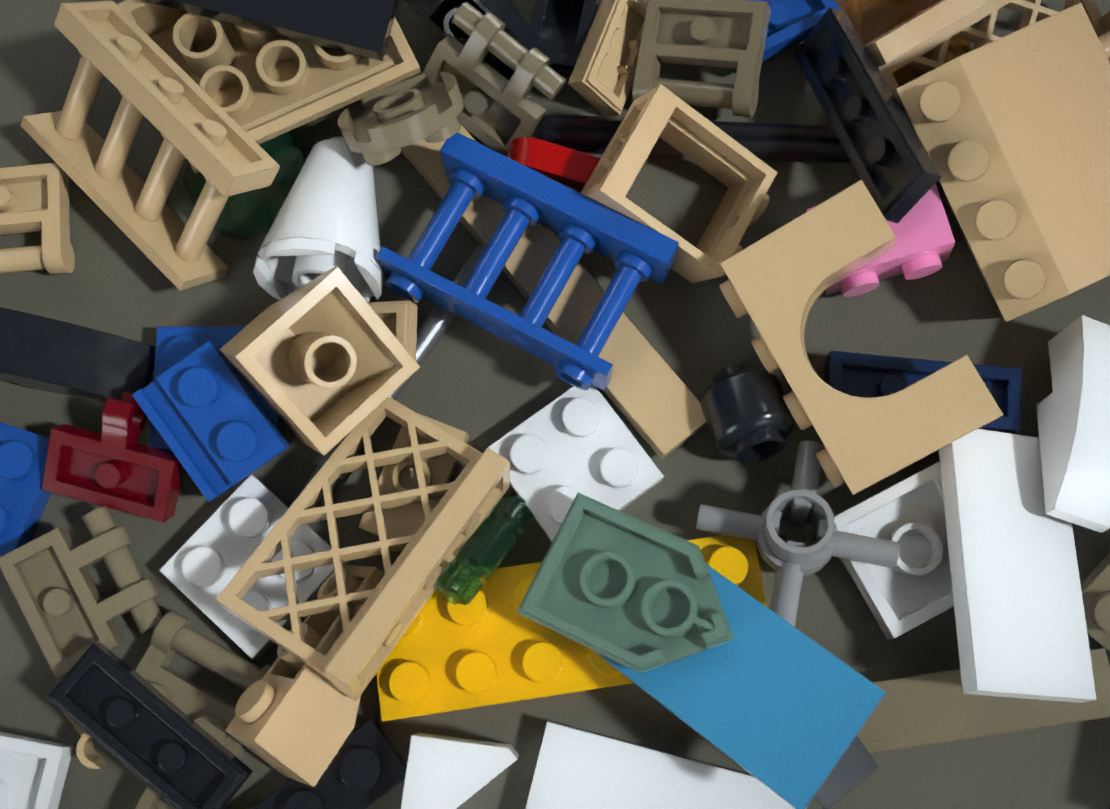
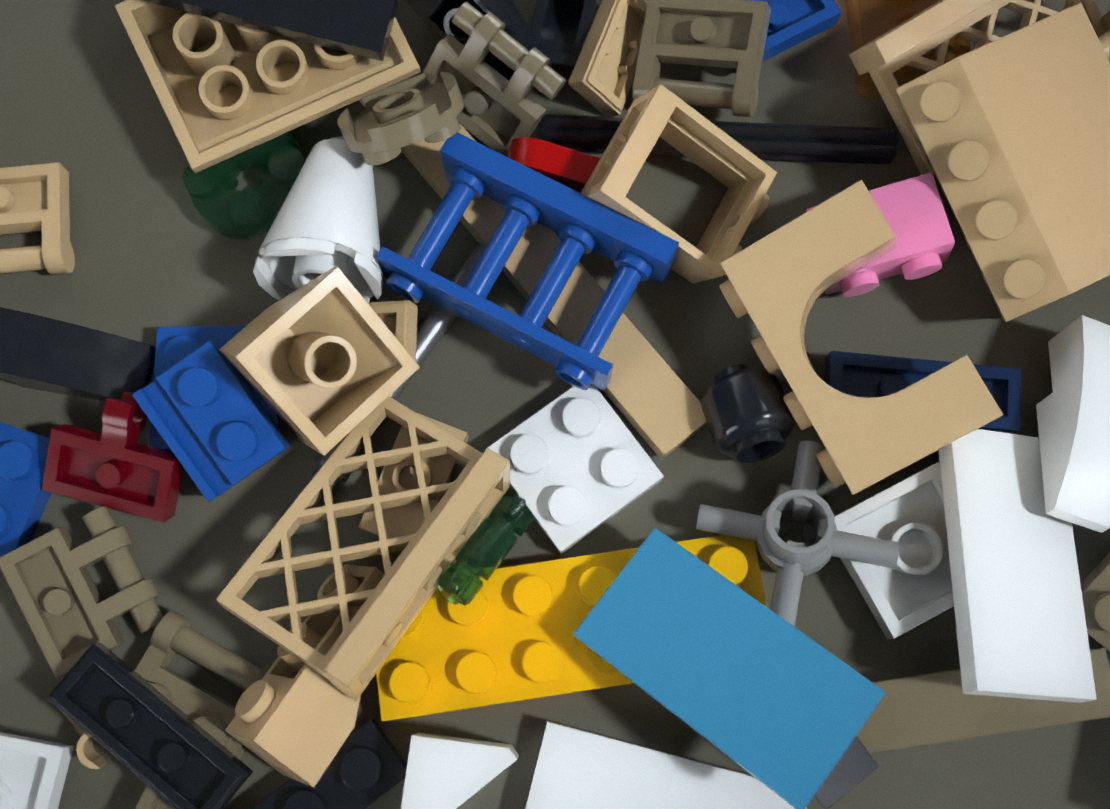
(188, 122): tan fence -> none
(224, 545): white plate -> none
(626, 589): sand green tile -> none
(866, 116): black tile -> none

